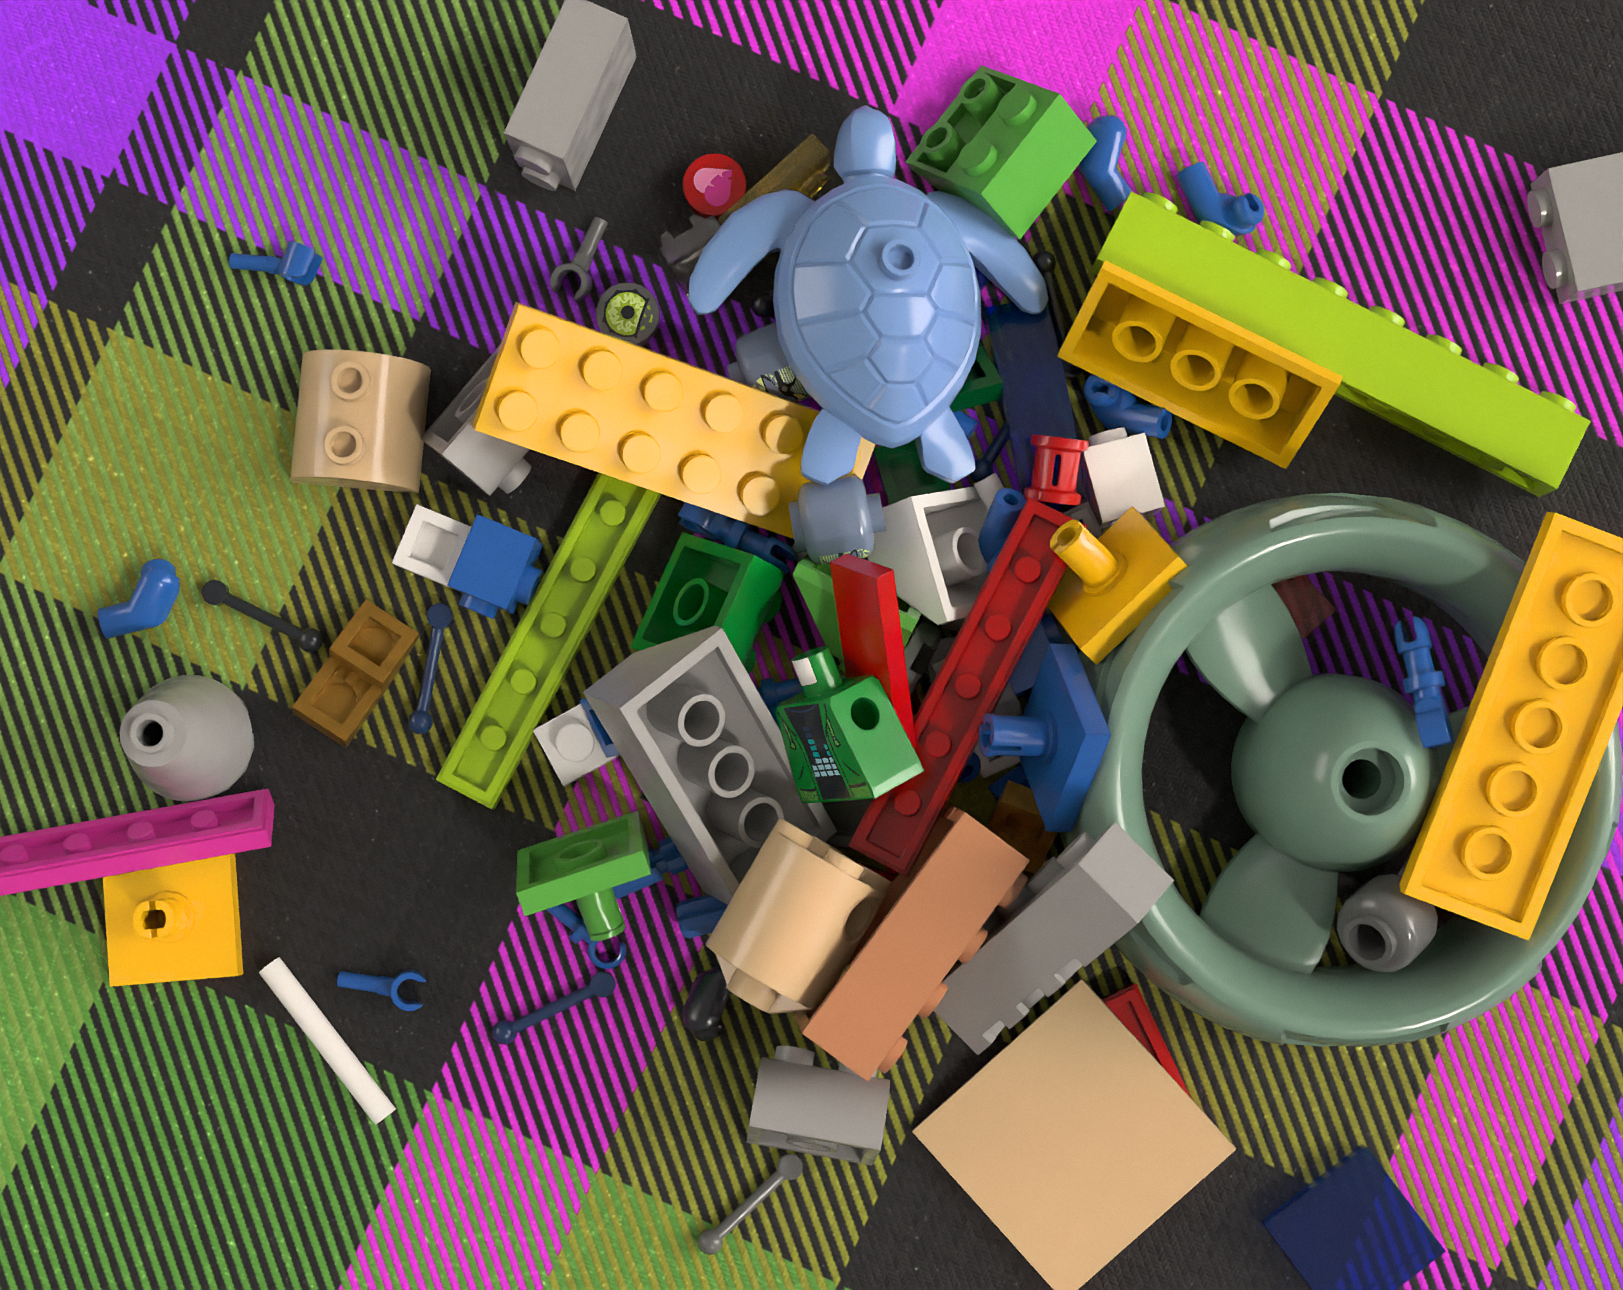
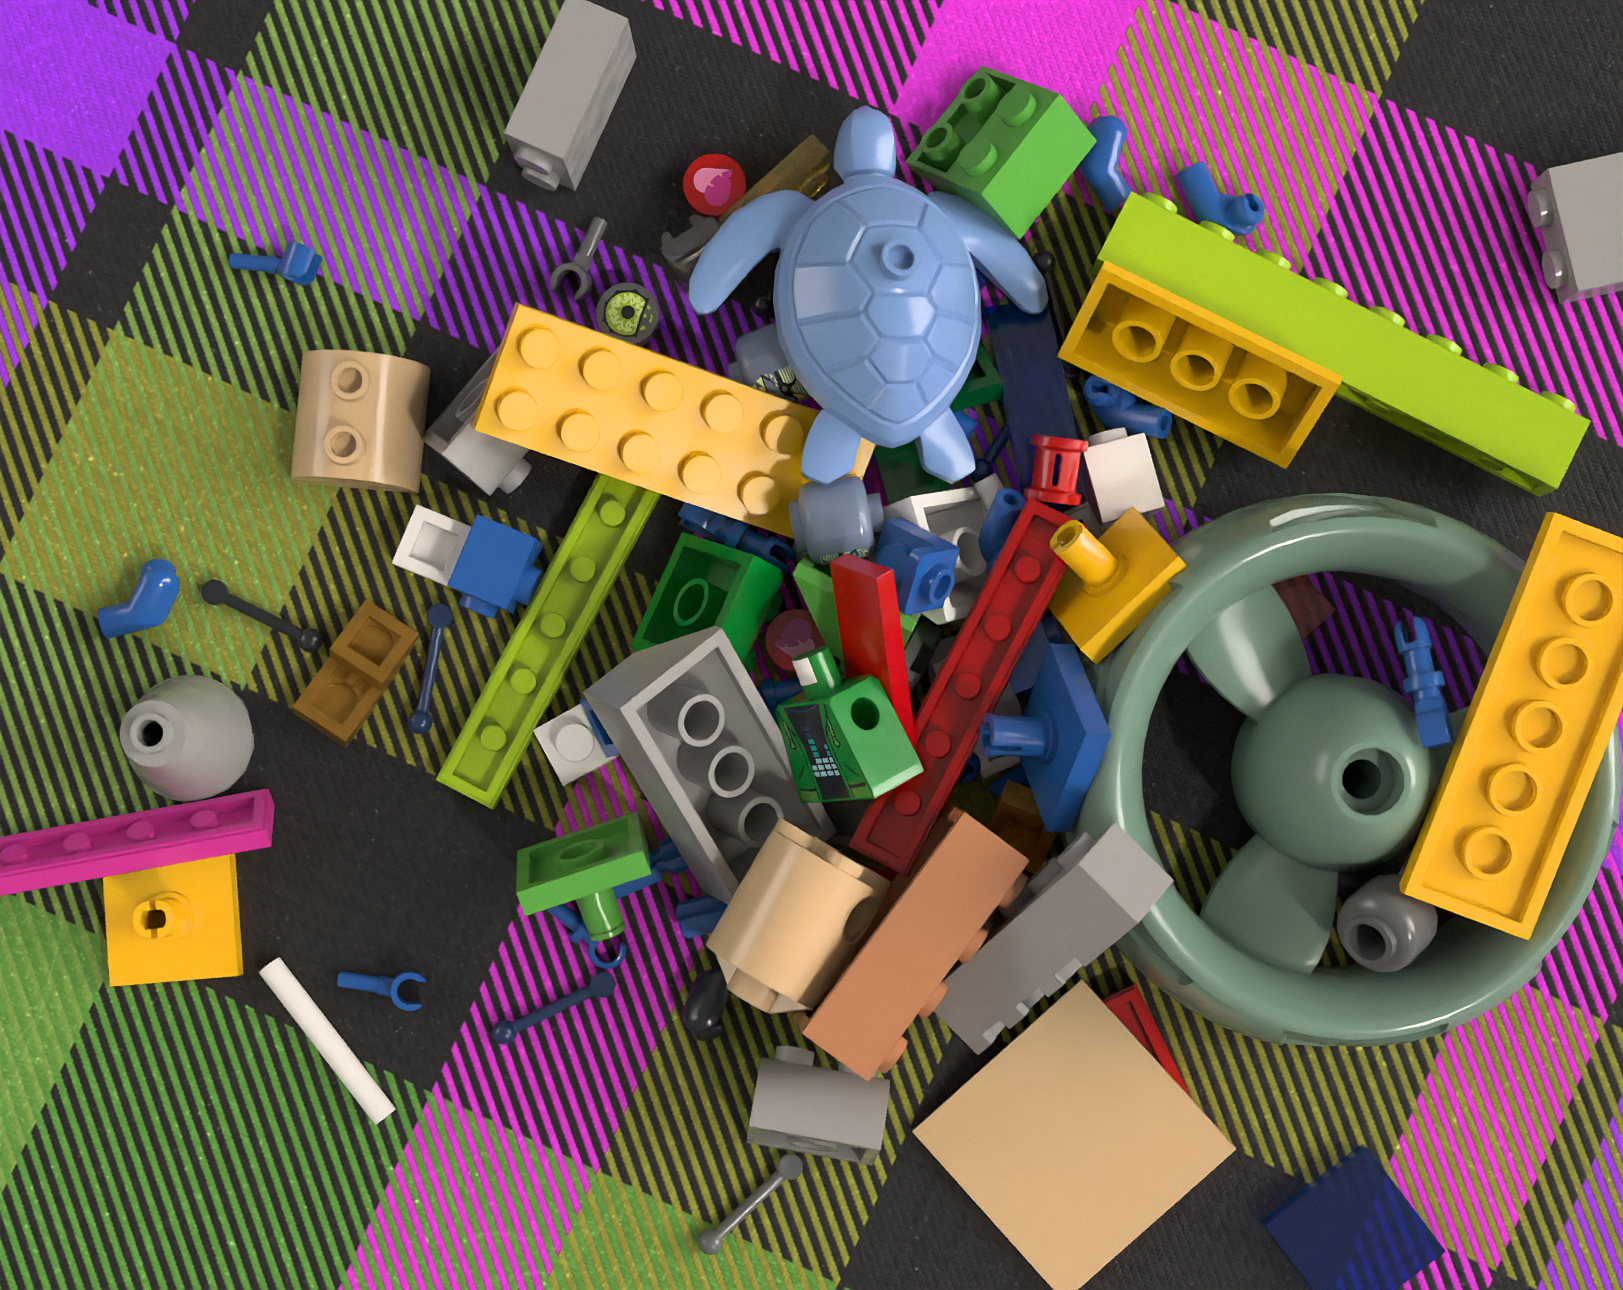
(790, 636): none -> tile
(920, 564): none -> blue bracket

